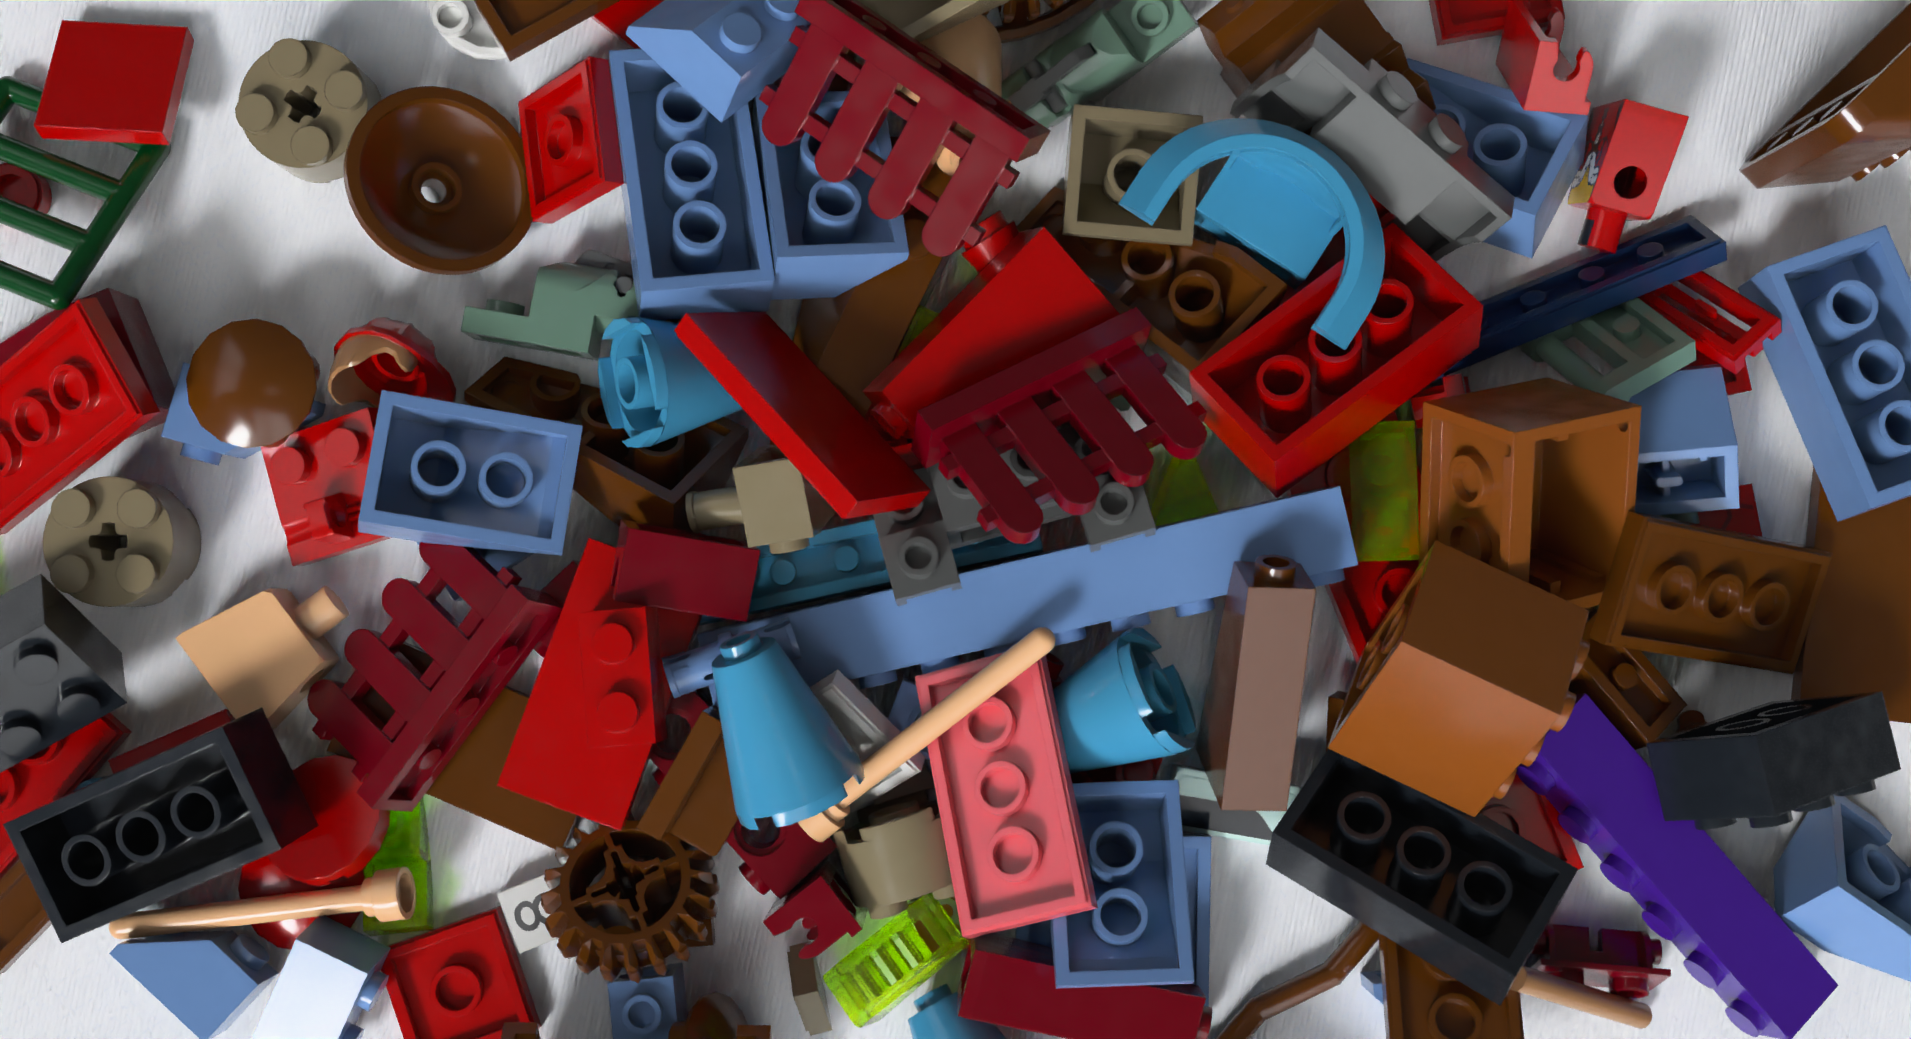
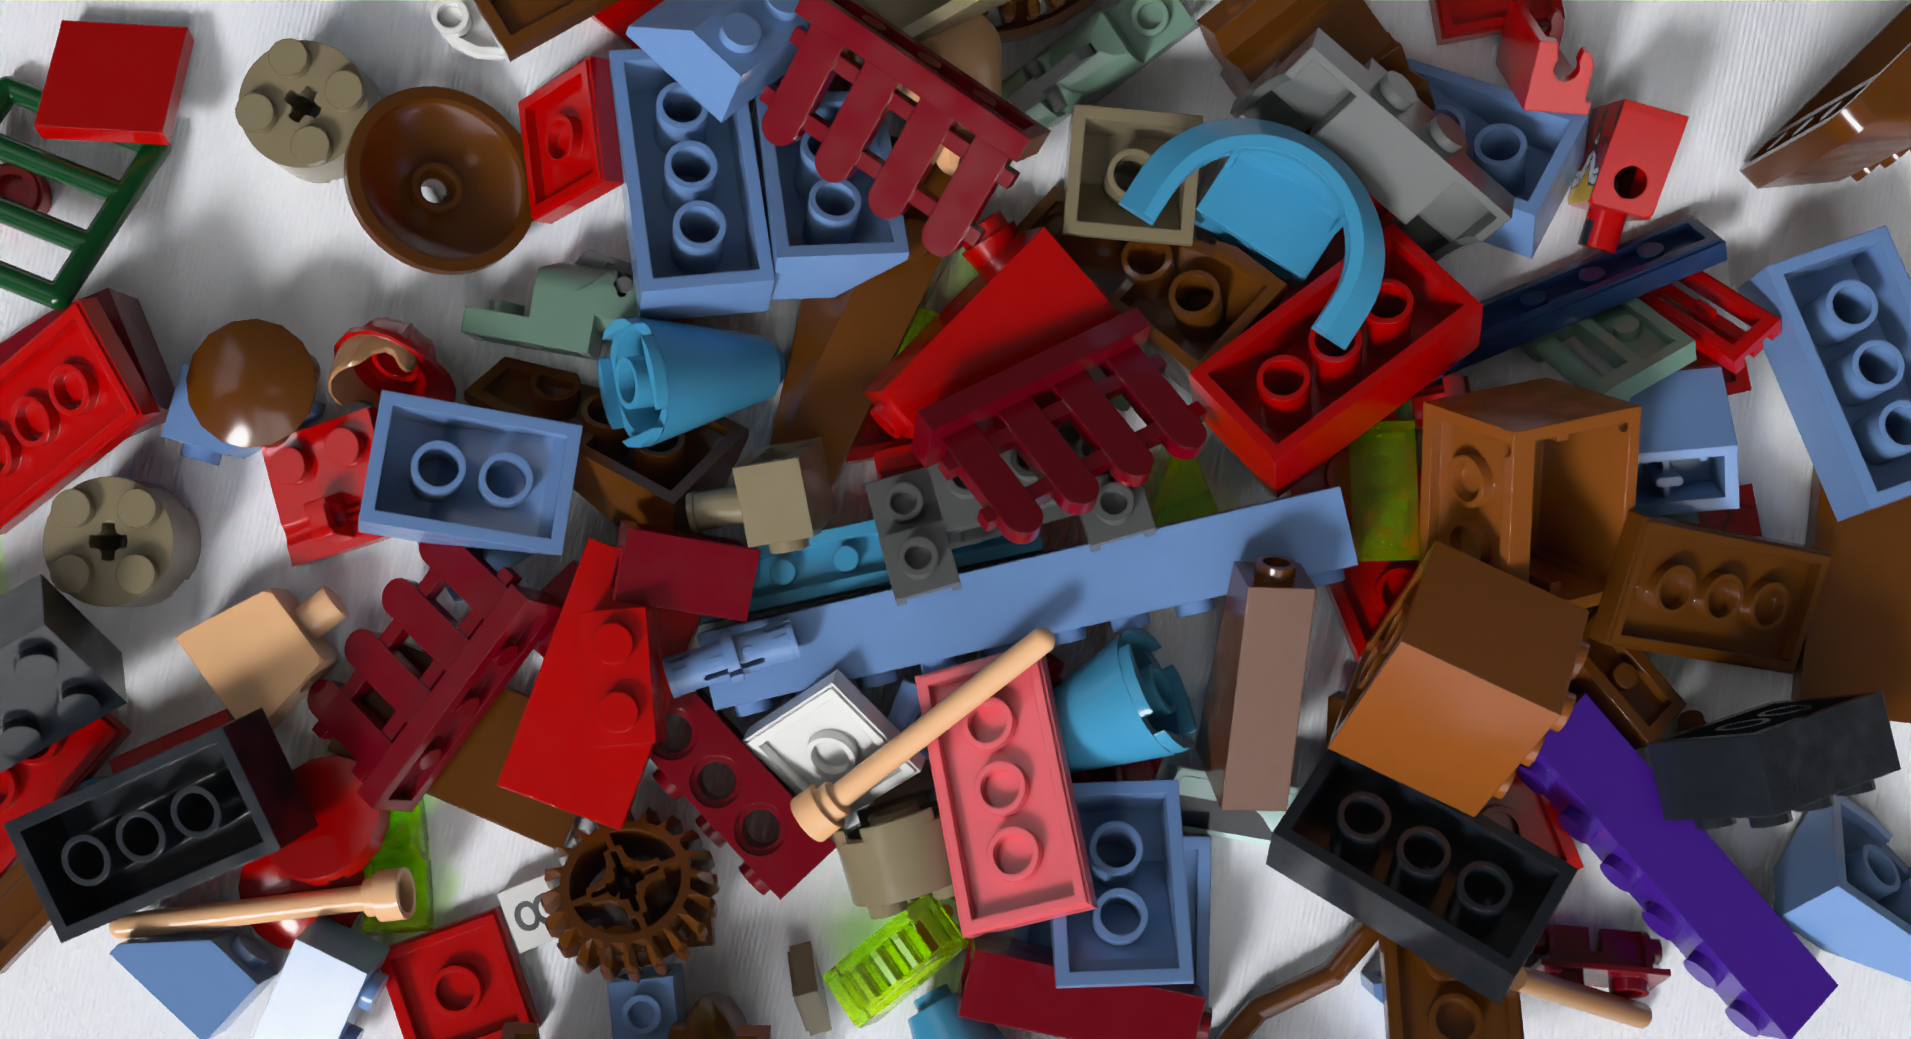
(696, 792): reddish brown panel -> none
(777, 736): dark azure cone -> none
(802, 412): red tile -> none
(825, 907): dark red hinge -> none

